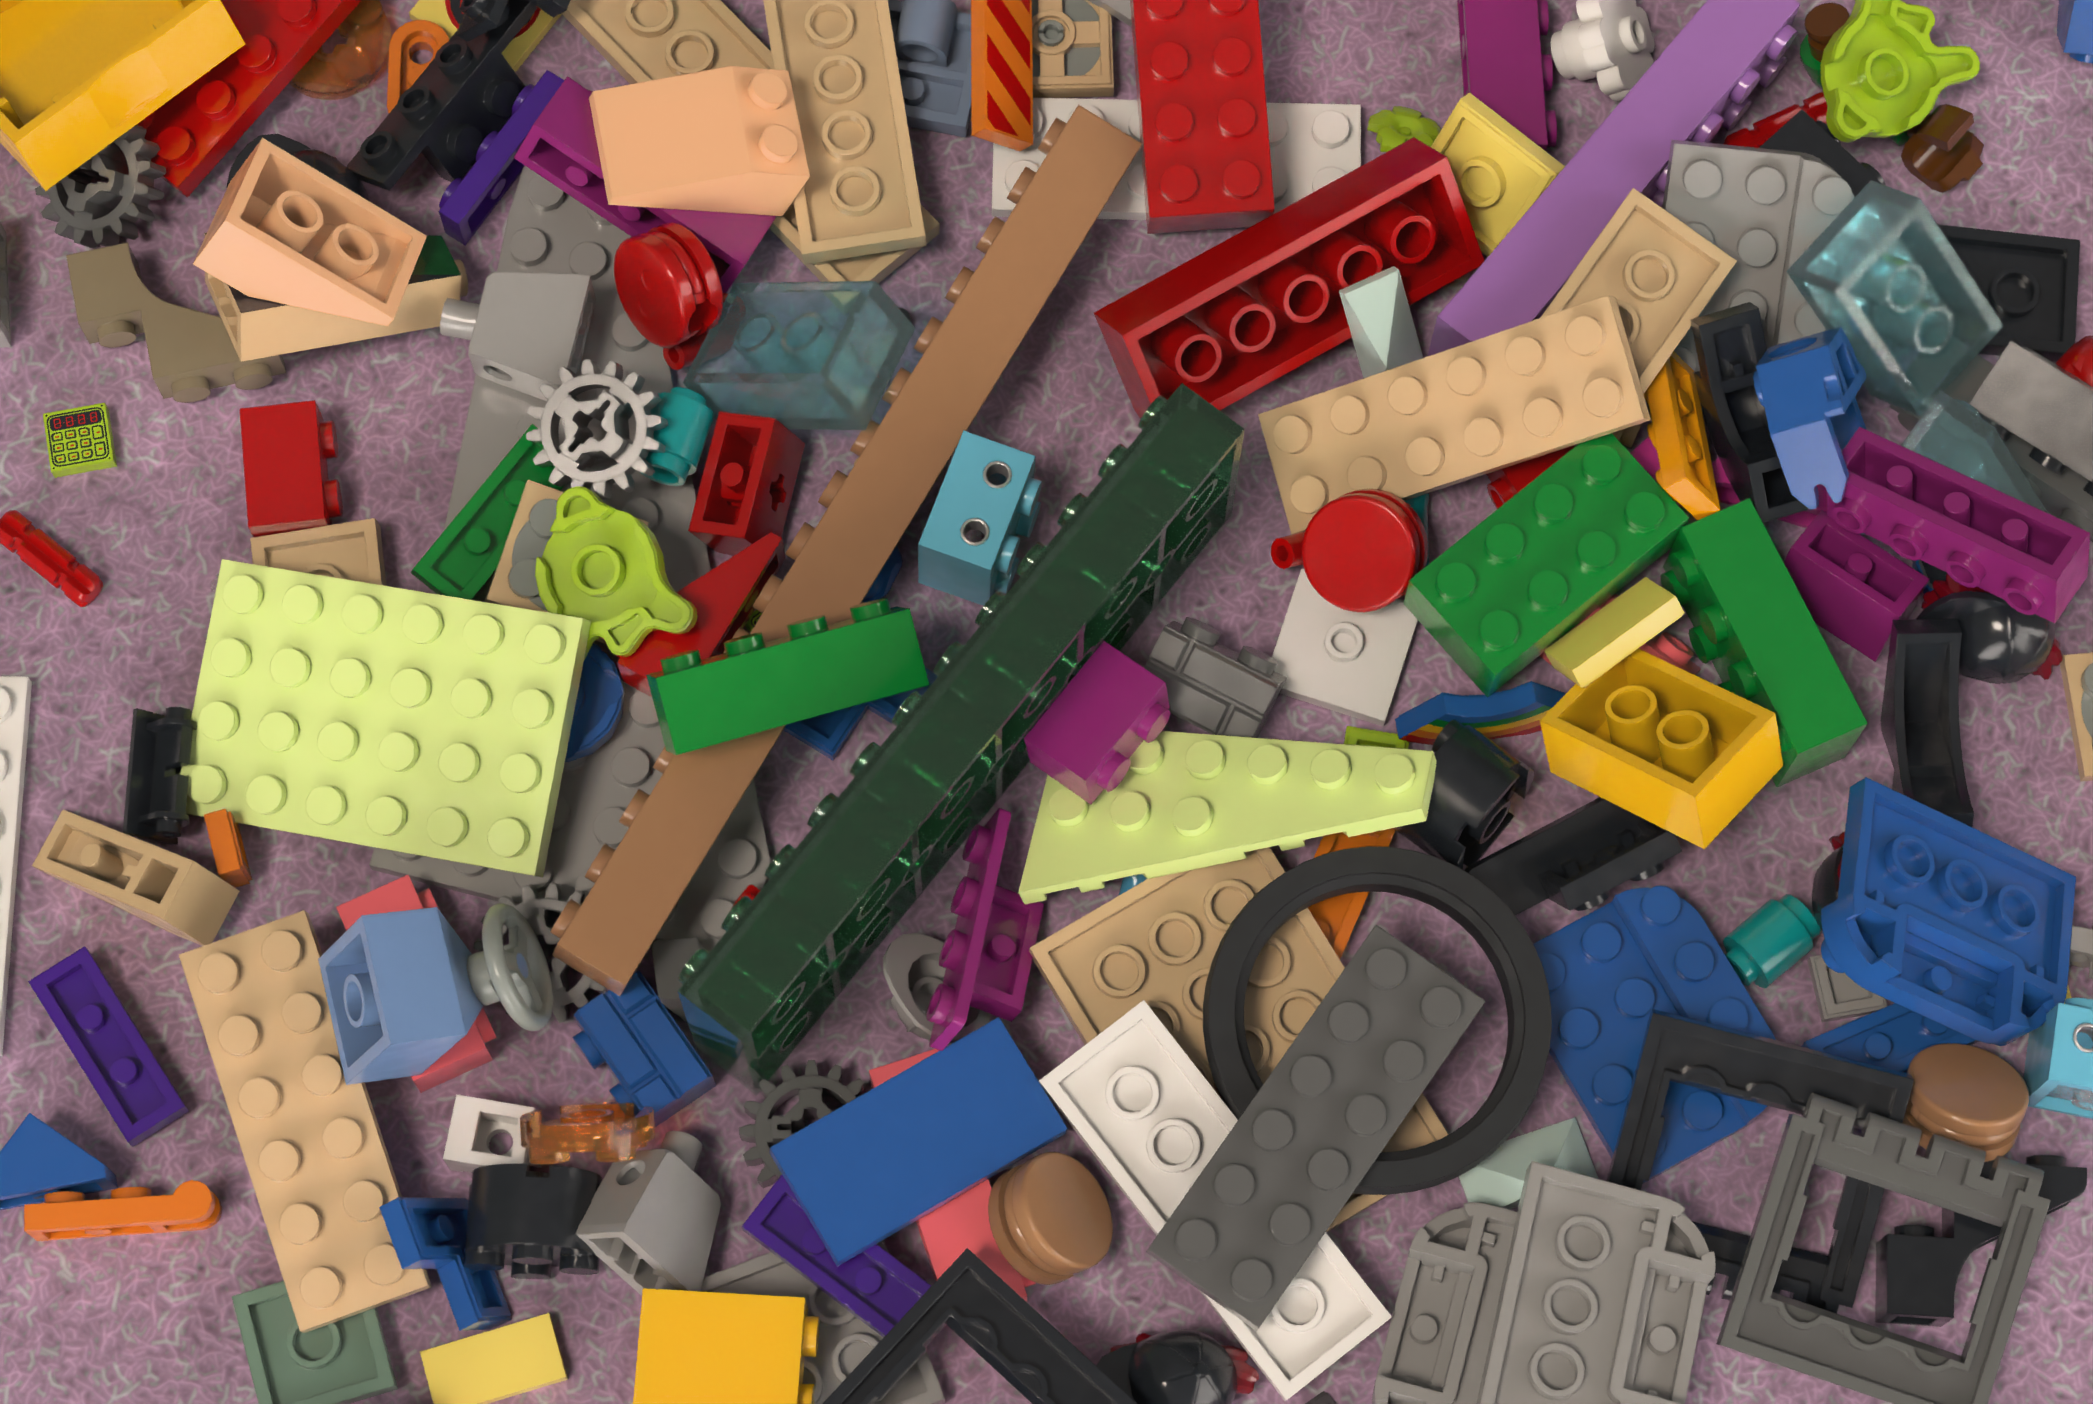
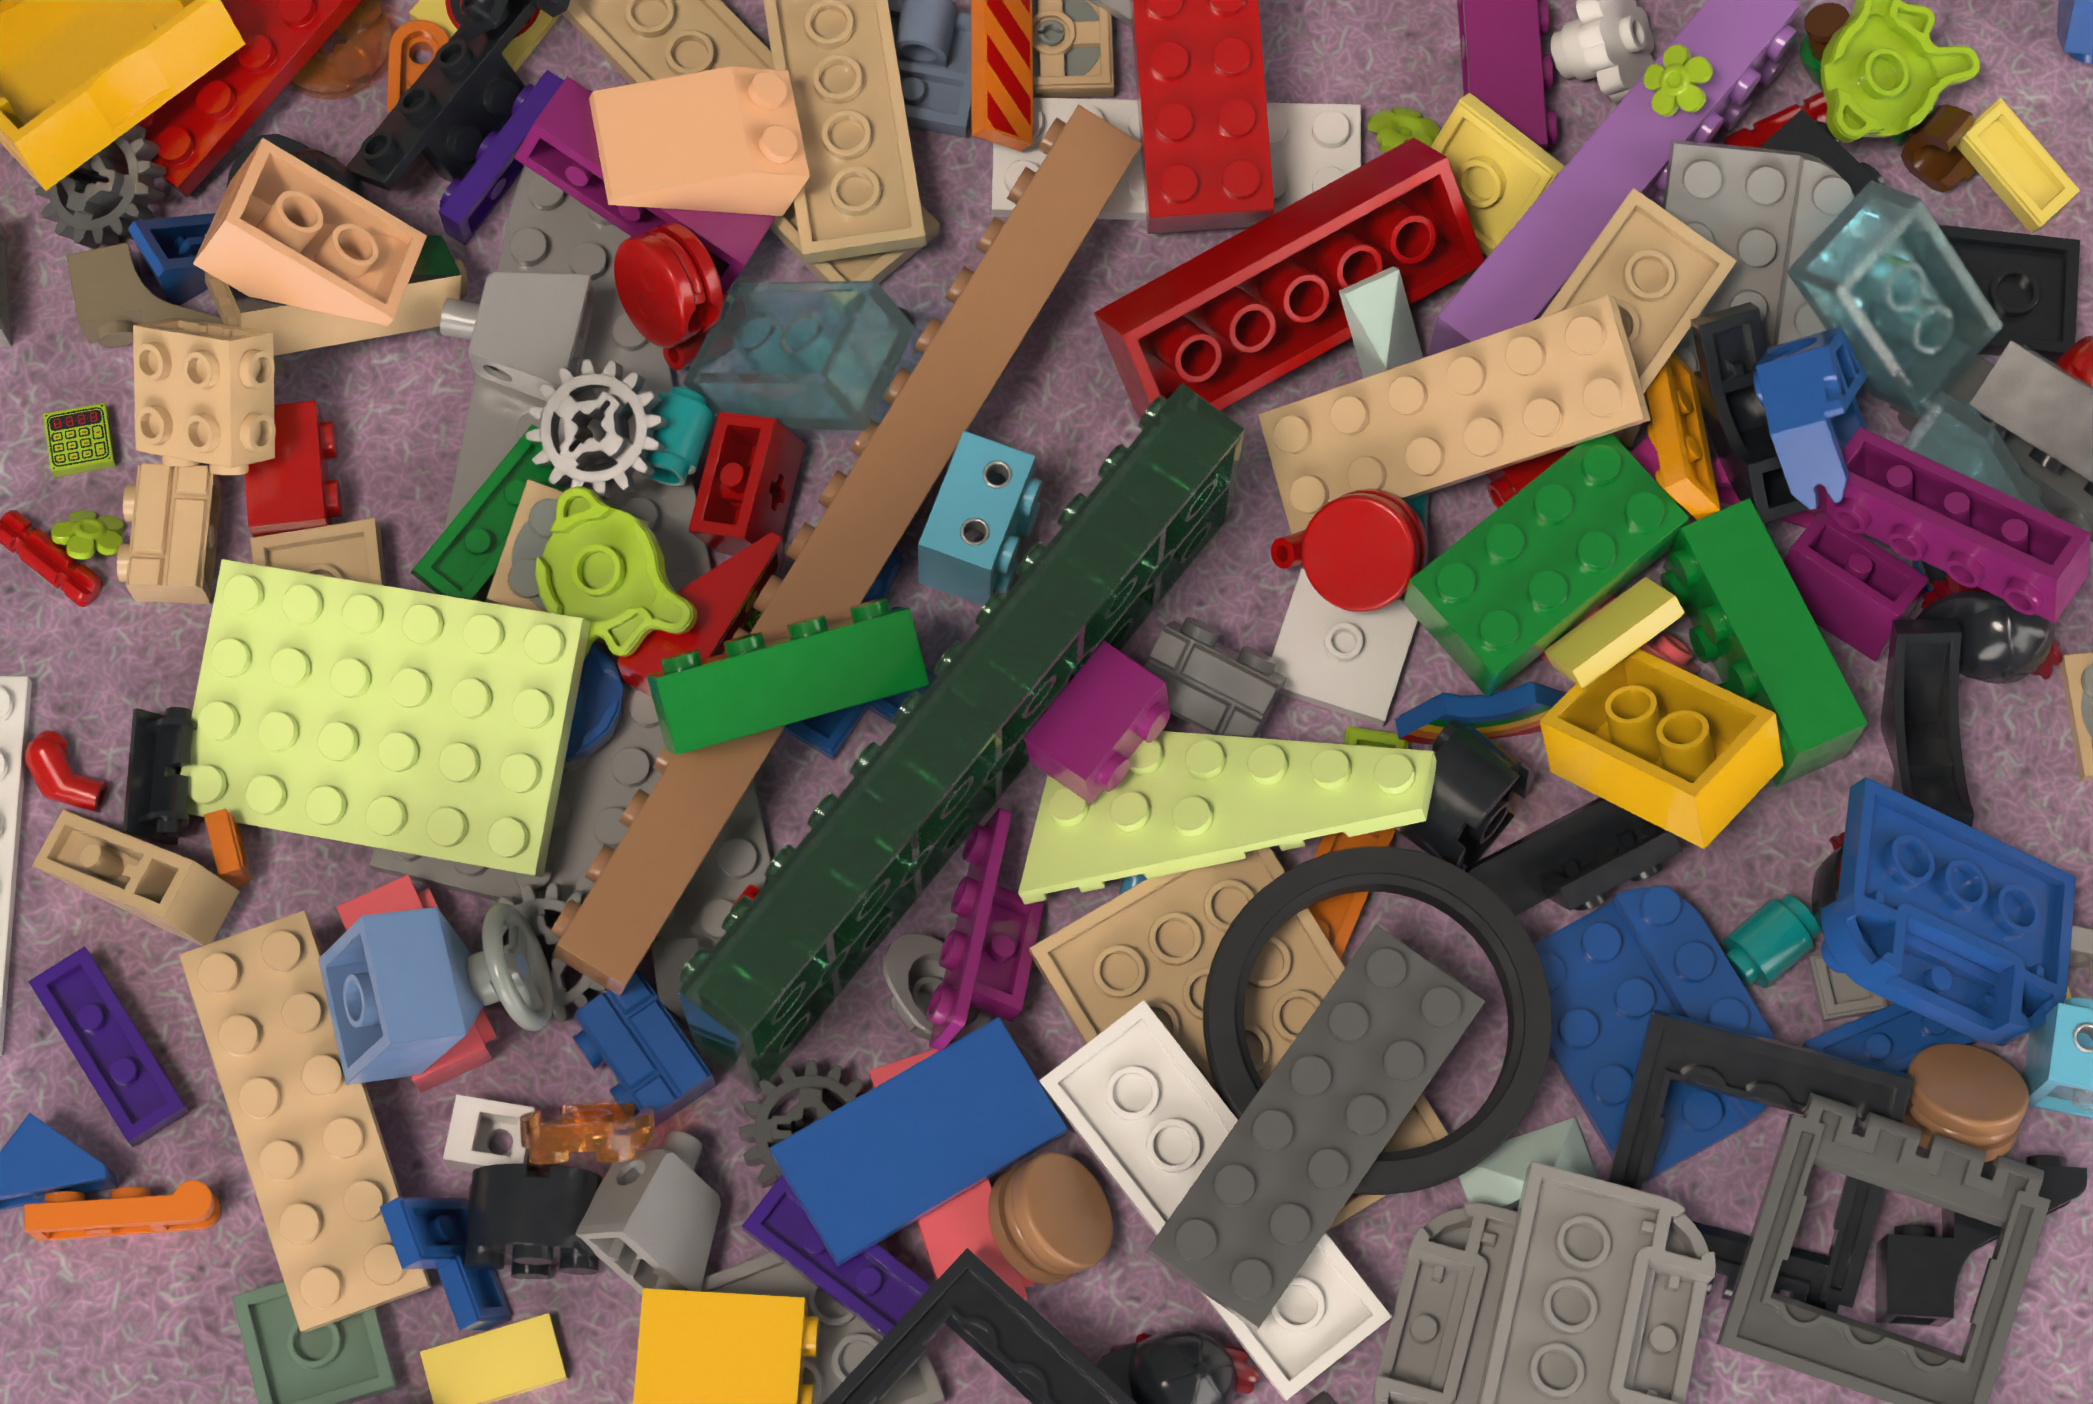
(54, 777): none -> red arm
(87, 534): none -> lime plant
(170, 250): none -> blue slope
(171, 534): none -> tan brick
(204, 394): none -> tan brick
(1677, 81): none -> lime plant
(2016, 166): none -> light yellow tile

